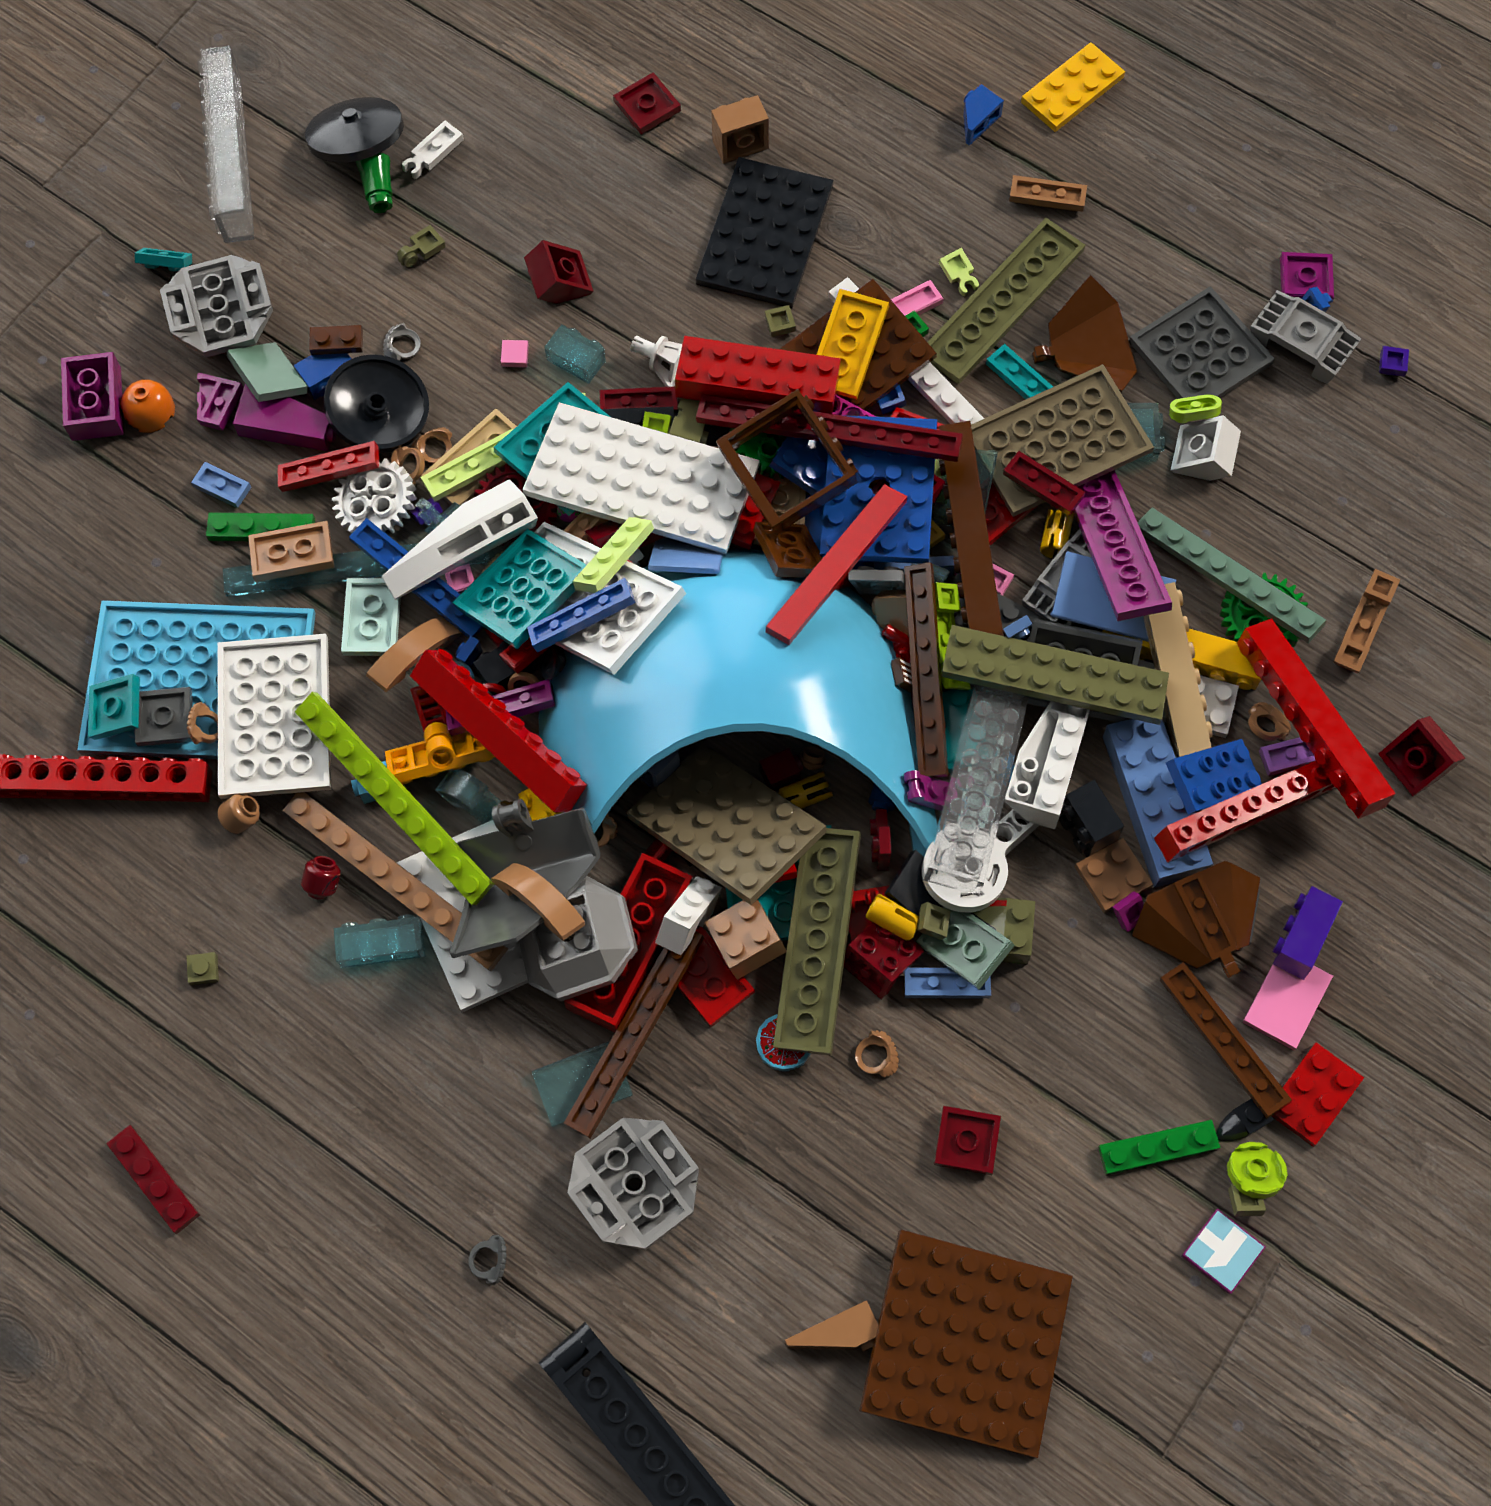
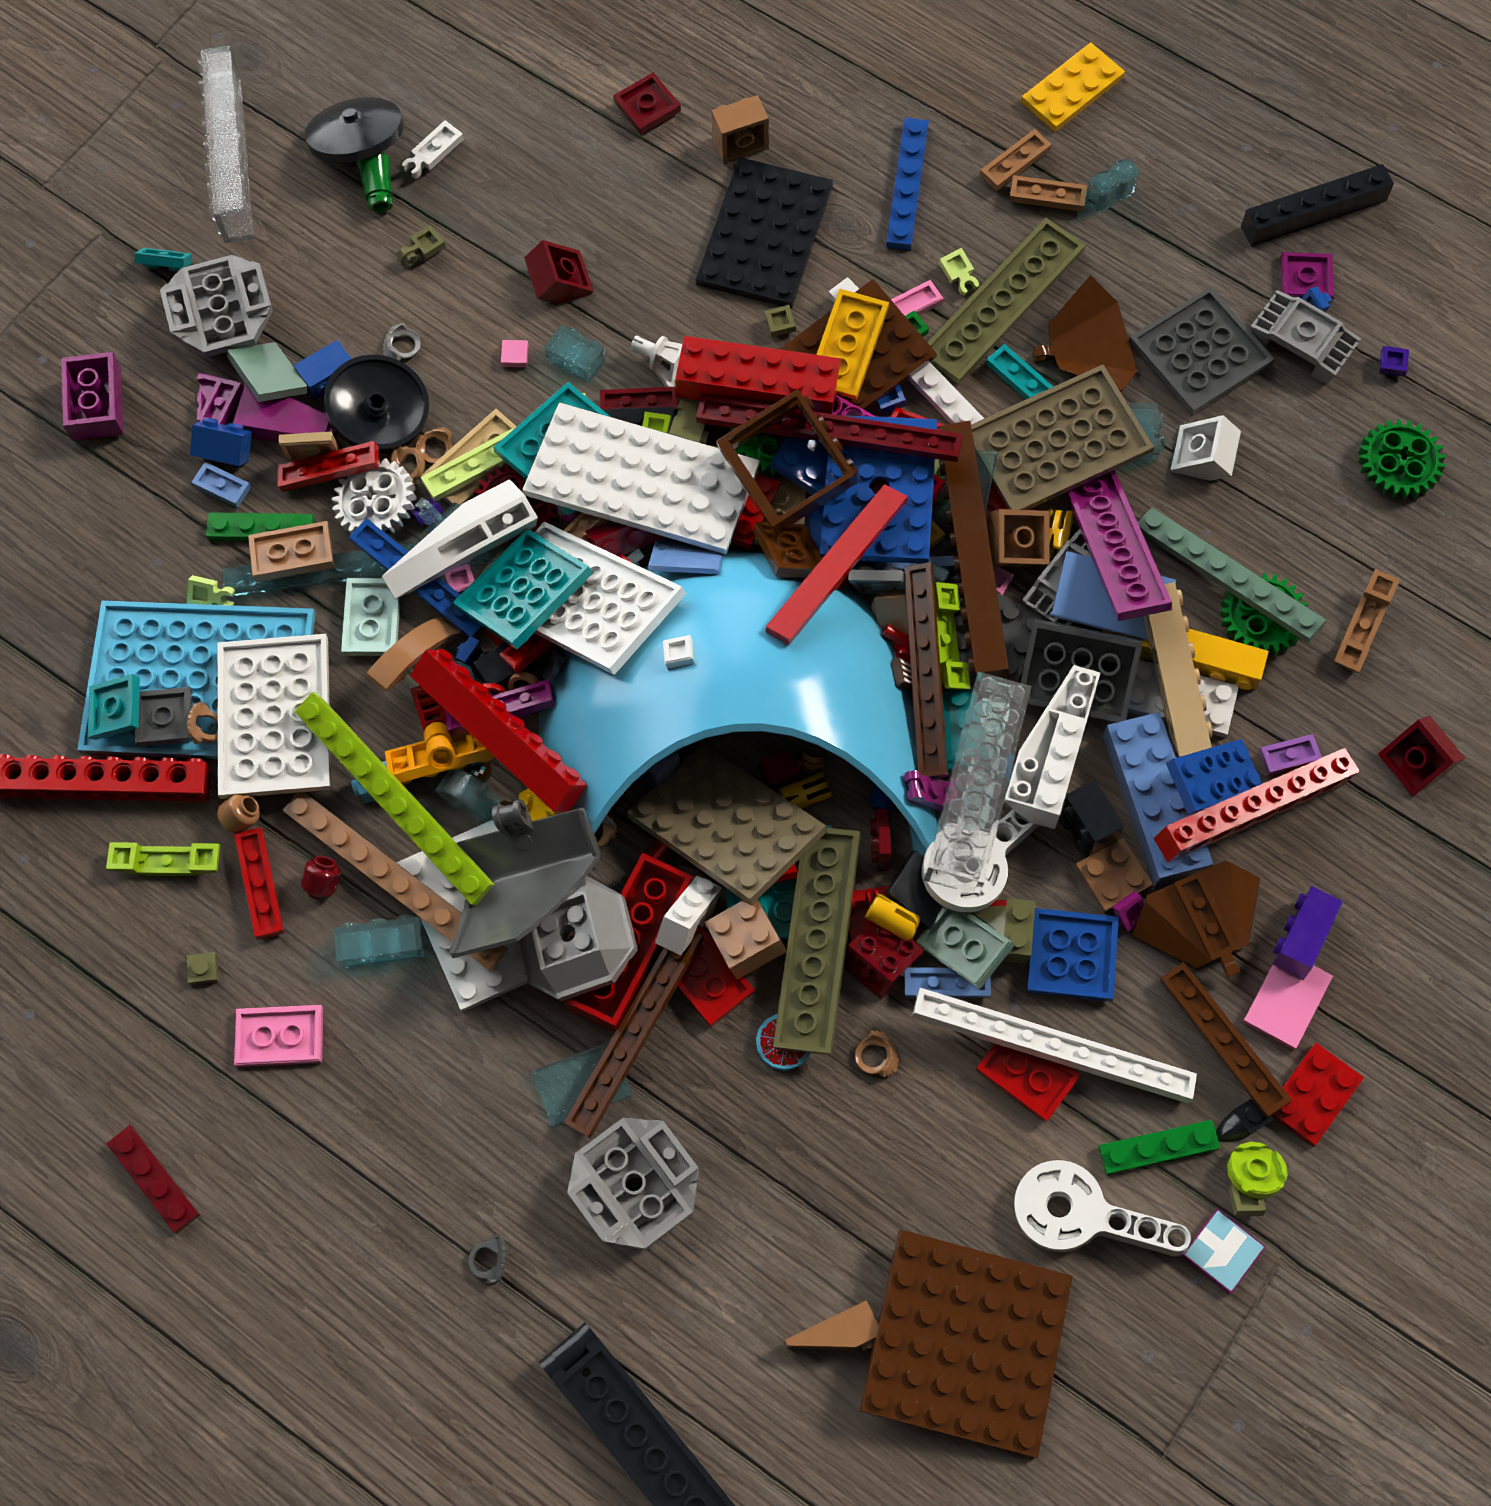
(147, 405): orange cylinder -> none
(163, 860): none -> lime slope
(206, 592): none -> yellowish green plate
(220, 442): none -> blue brick
(259, 883): none -> red plate
(278, 1036): none -> bright pink tile
(307, 444): none -> tan plate
(336, 340): reddish brown plate -> none
(480, 770): none -> dark brown tile
(542, 897): medium nougat slope -> none
(581, 615): blue plate -> none
(613, 555): yellowish green plate -> none
(678, 652): none -> white tile
(907, 184): none -> blue plate
(933, 920): olive plate -> none
(967, 1140): dark red plate -> none
(980, 112): blue slope -> none
(1015, 159): none -> medium nougat plate
(1018, 538): none -> medium nougat brick
(1019, 629): medium blue plate -> none
(1028, 1079): none -> red plate
(1044, 483): dark red plate -> none
(1054, 1045): none -> white plate
(1055, 674): olive plate -> none
(1073, 955): none -> blue plate
(1087, 1213): none -> white beam
(1112, 185): none -> clear light blue brick
(1195, 408): lime plate -> none
(1263, 709): medium nougat piece -> none
(1315, 719): red brick -> none
(1316, 205): none -> black brick
(1401, 459): none -> green gear

